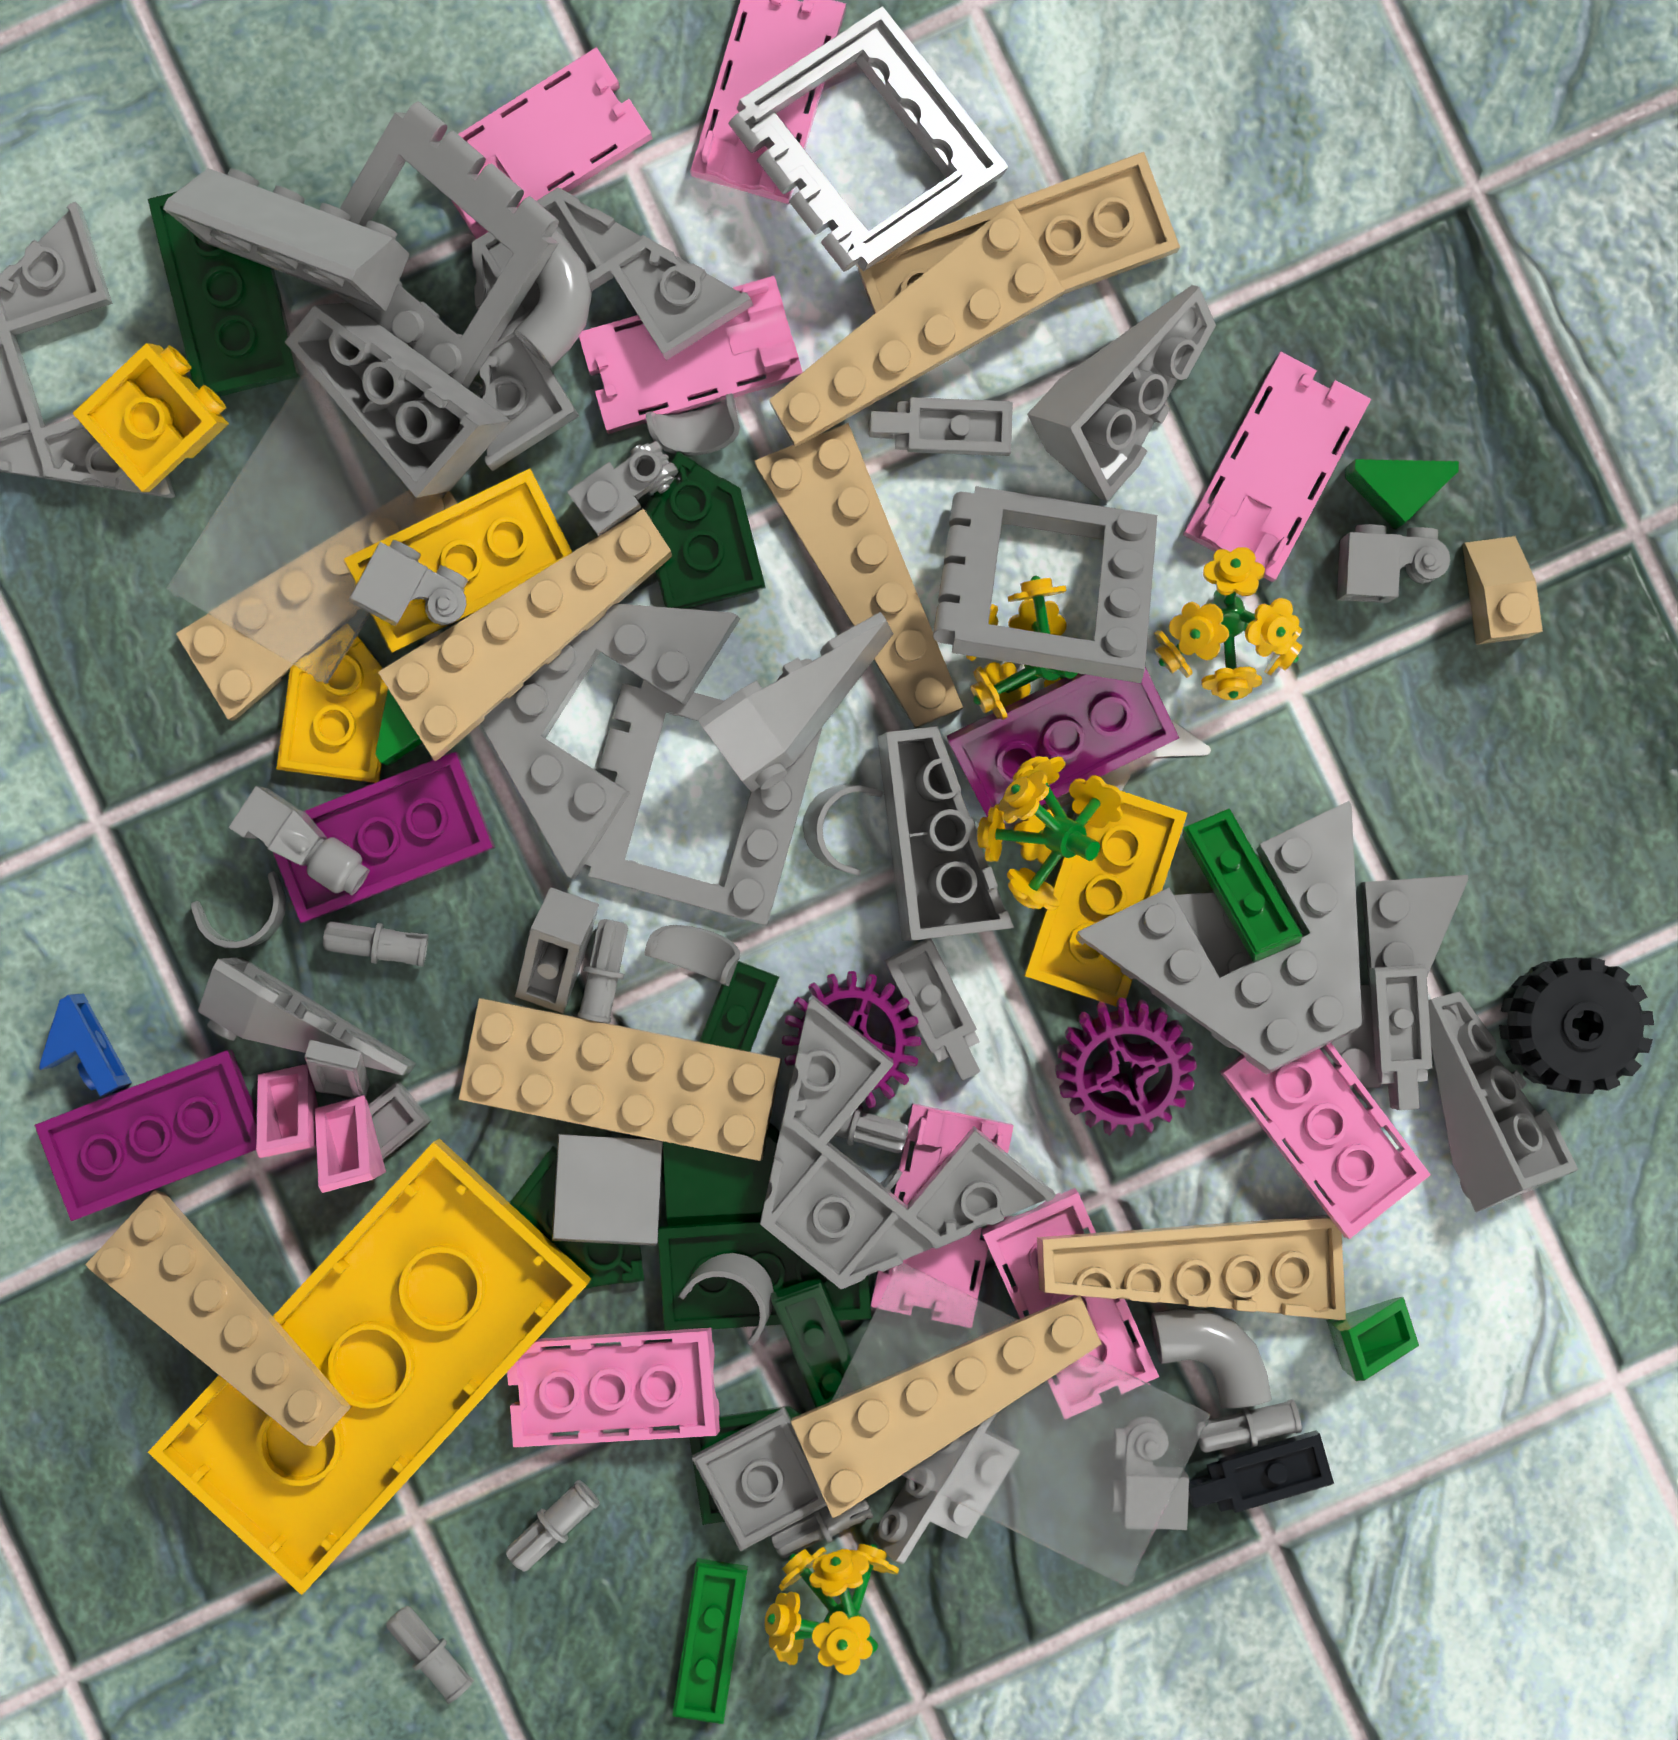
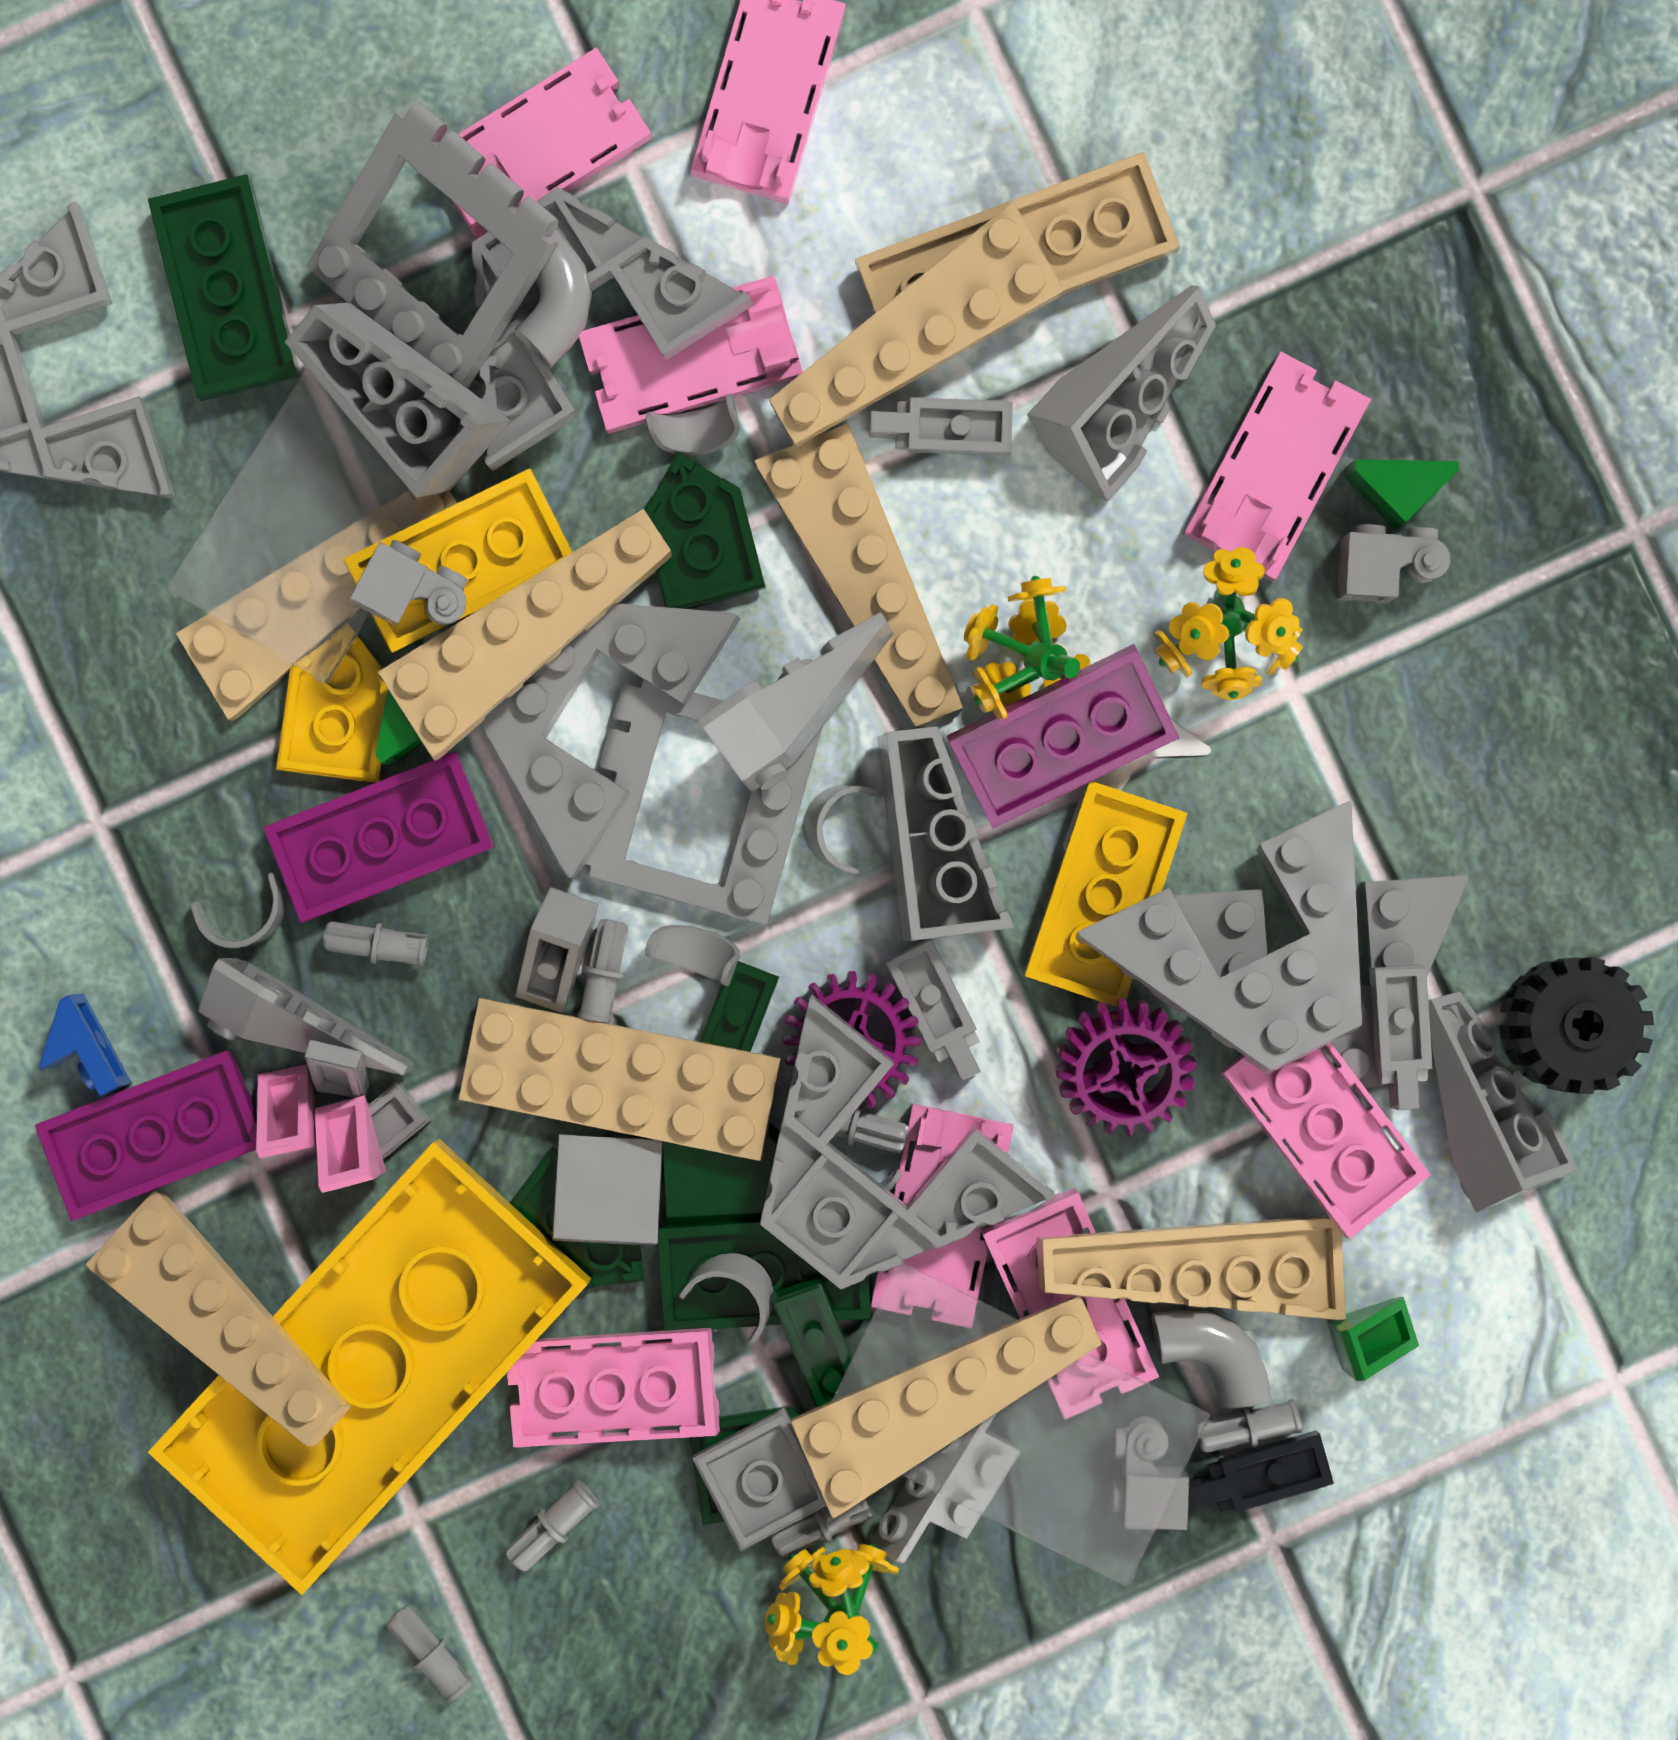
(152, 415): yellow plate -> none
(292, 236): light grey slope -> none
(299, 839): light grey piece -> none
(613, 494): light grey brick -> none
(710, 1641): green tile -> none
(917, 100): hinge -> none
(1048, 832): yellow plant -> none
(1123, 588): light grey hinge -> none
(1241, 885): green tile -> none
(1501, 591): tan slope -> none

